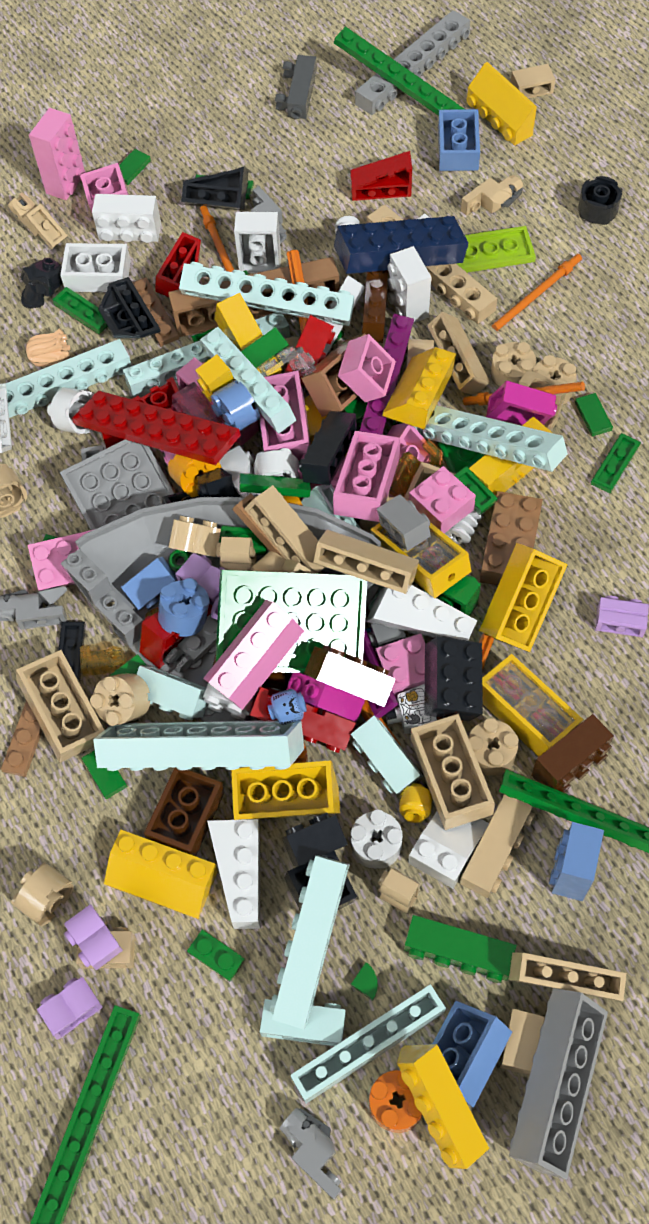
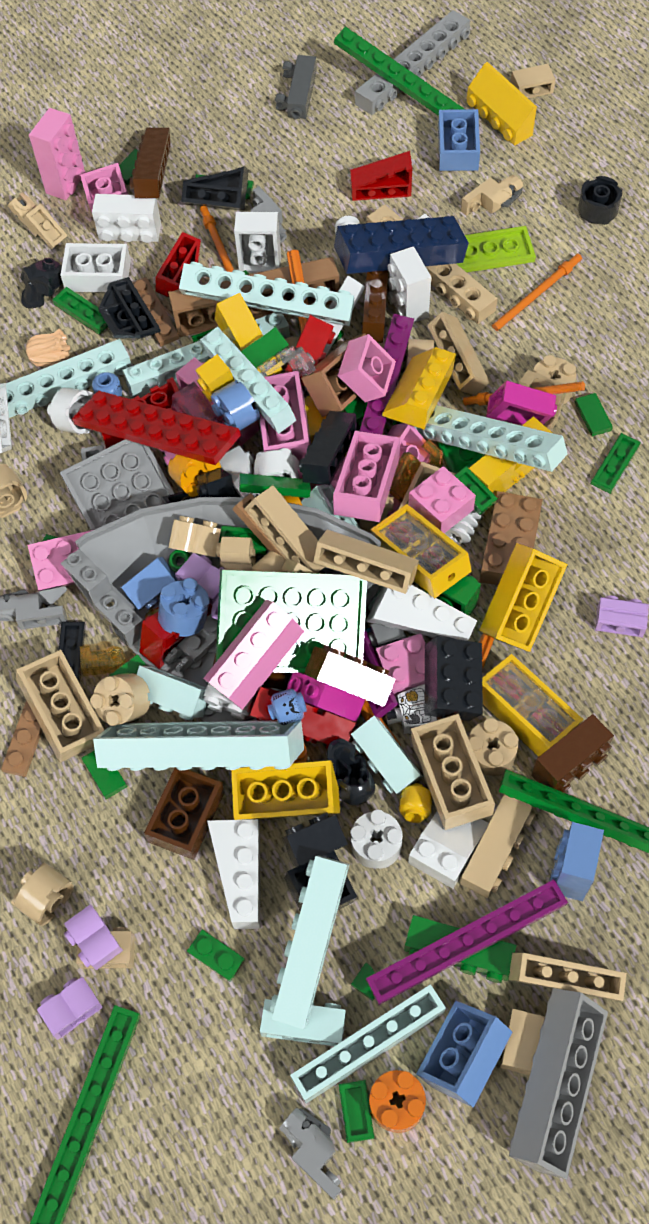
(107, 383): none -> medium blue head
(151, 163): none -> reddish brown brick
(160, 874): yellow slope -> none
(353, 778): none -> black head
(356, 1111): none -> green tile
(398, 890): tan brick -> none
(404, 522): light grey brick -> none
(442, 1105): yellow slope -> none
(466, 942): none -> magenta plate
(511, 362): tan brick -> none

